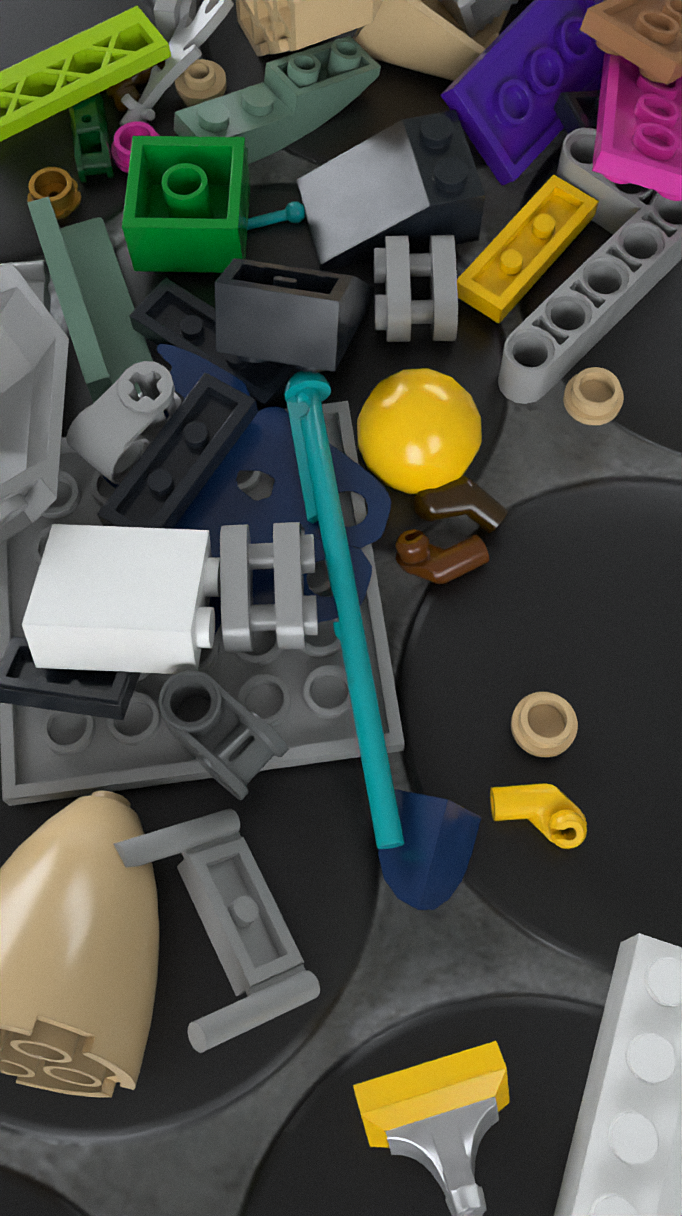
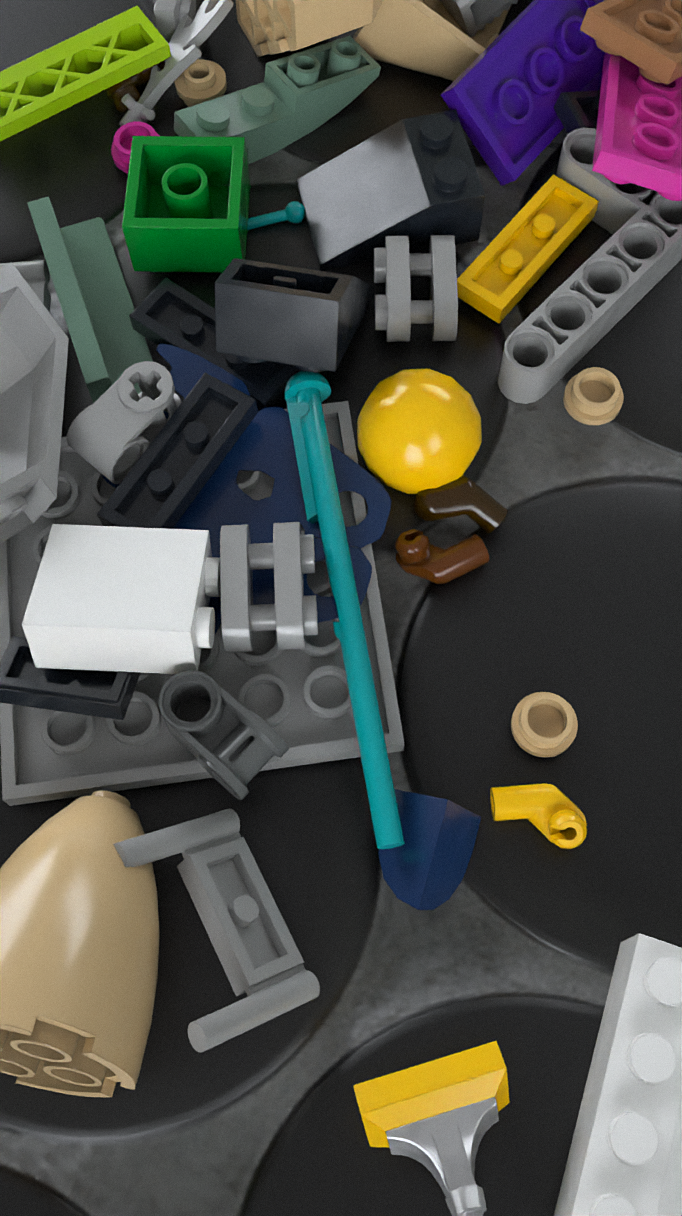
(59, 187): pearl gold plate -> none
(91, 138): dark green bar -> none

